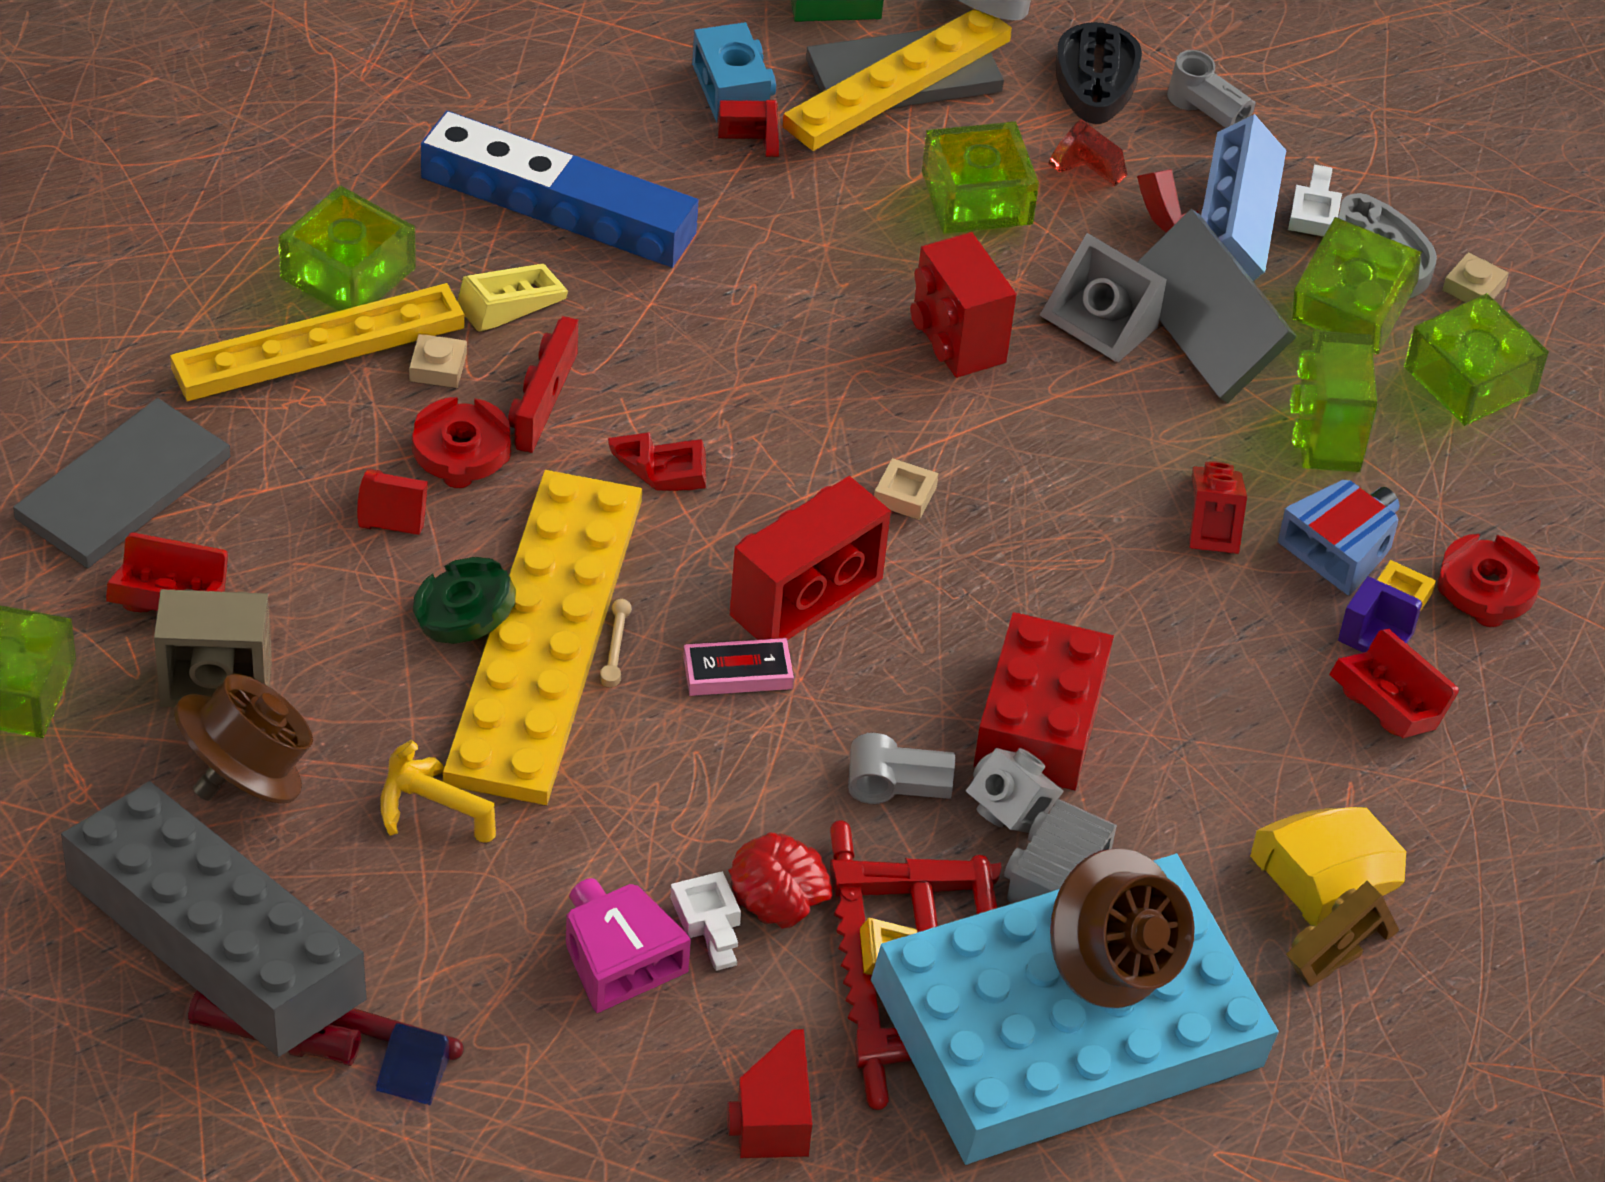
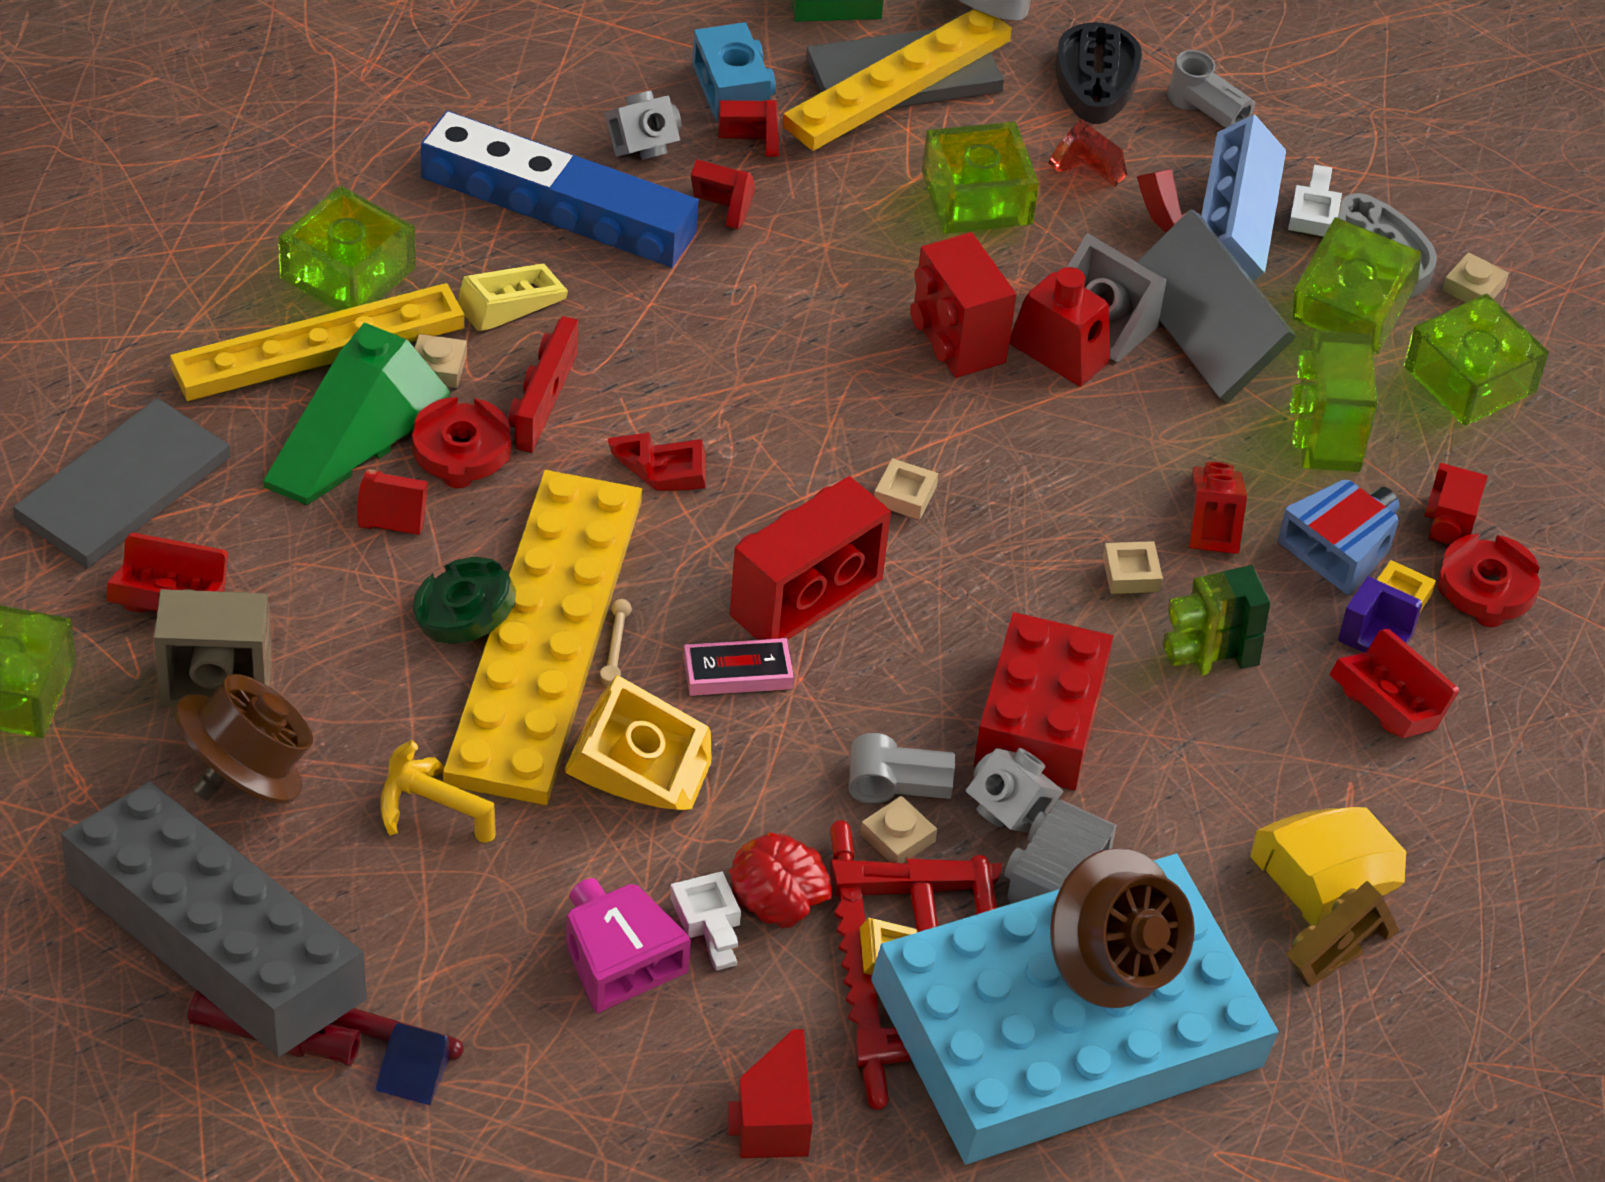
(355, 414): none -> green wedge
(642, 749): none -> yellow slope
(644, 125): none -> light grey brick
(724, 187): none -> red tile
(898, 831): none -> tan plate
(1064, 326): none -> red torso
(1132, 567): none -> tan plate
(1219, 620): none -> clear neon green hips
(1454, 502): none -> red brick

